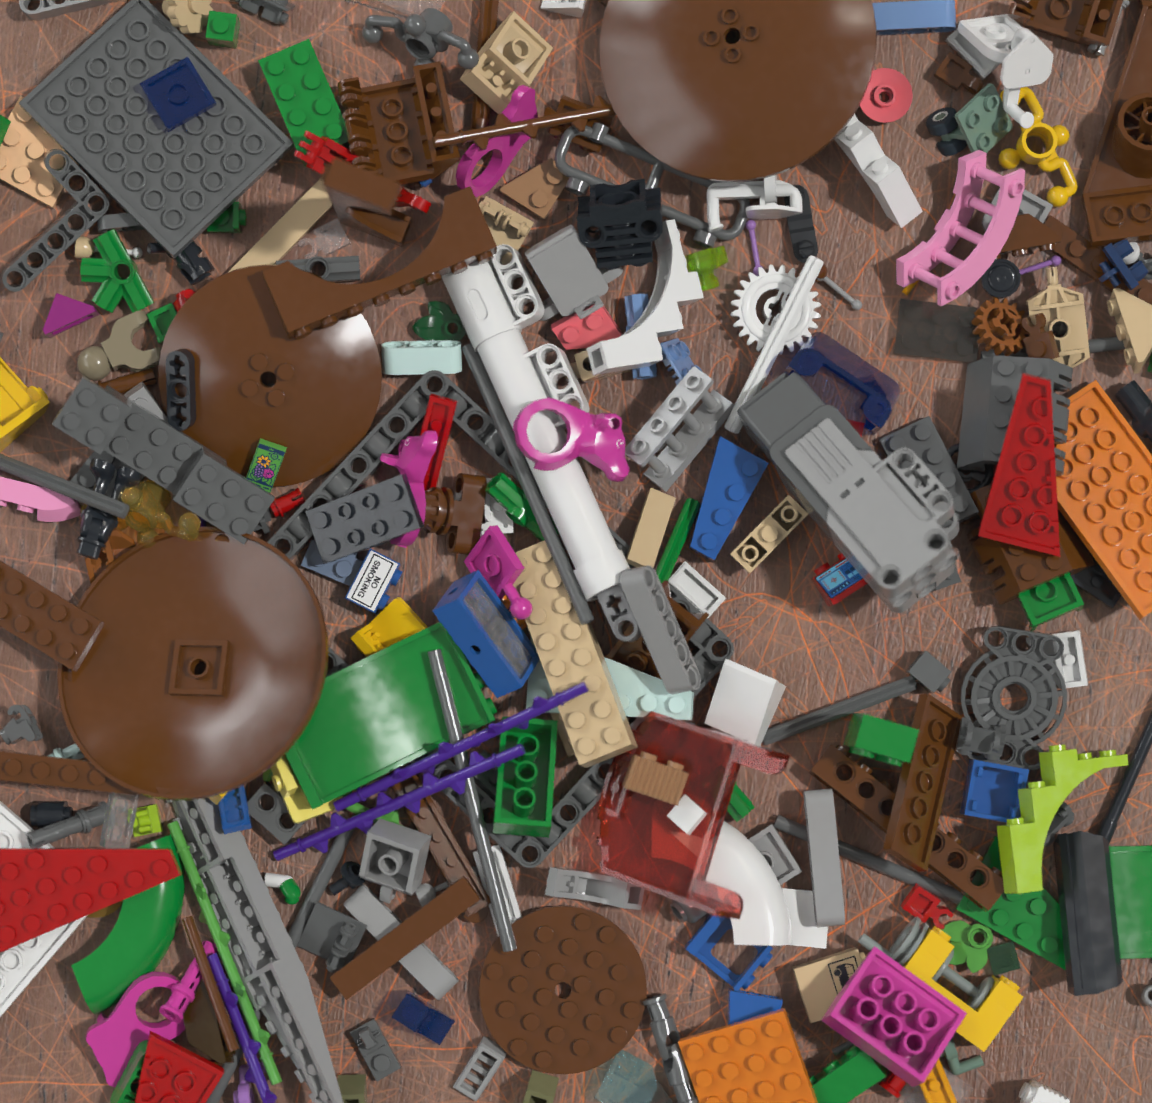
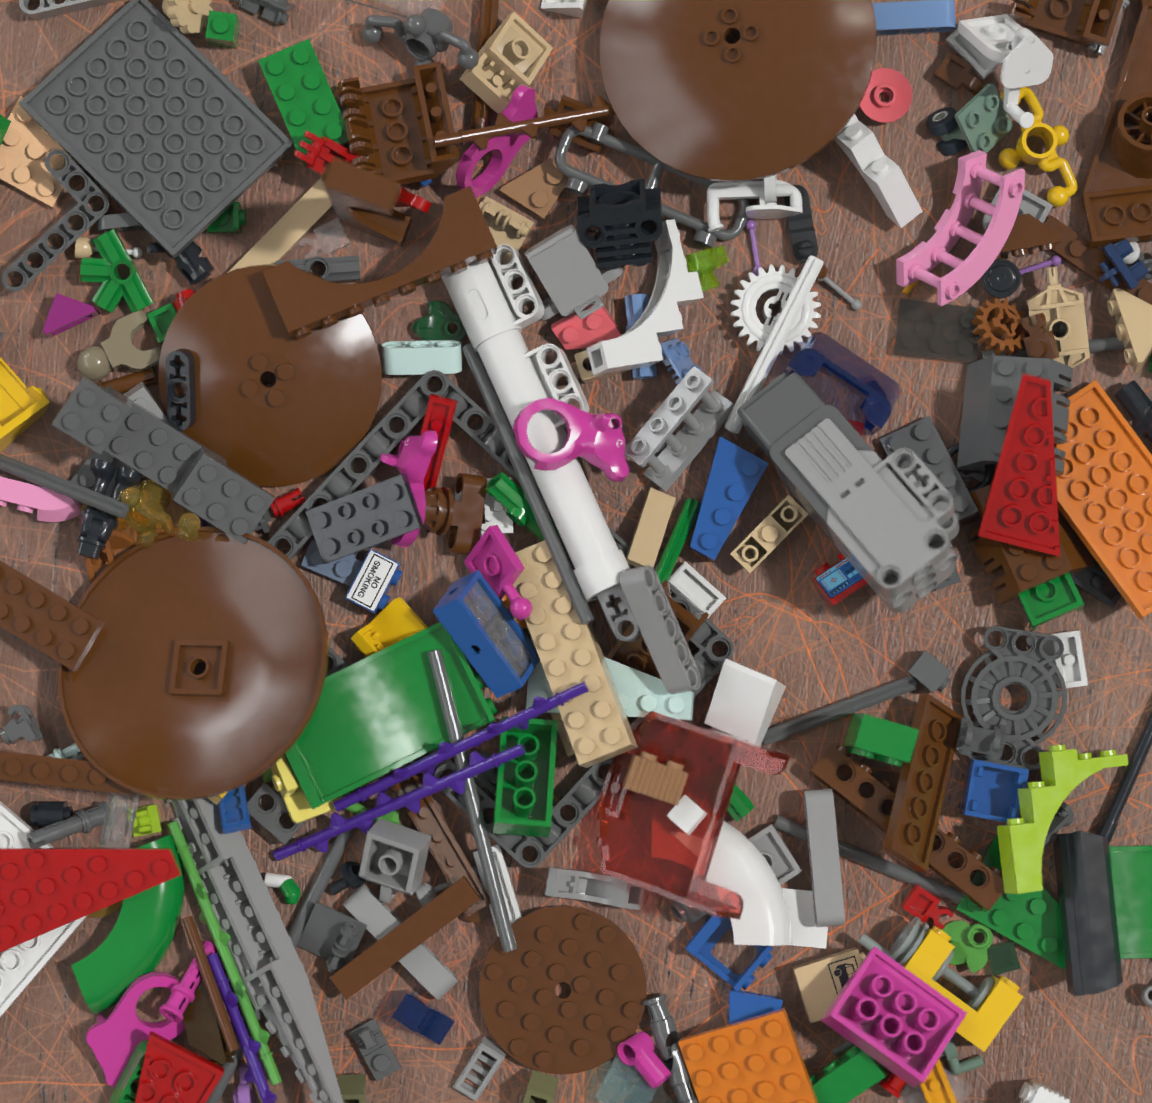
(178, 94): clear blue tile -> none
(266, 464): tile -> none
(639, 1052): none -> dark pink piece

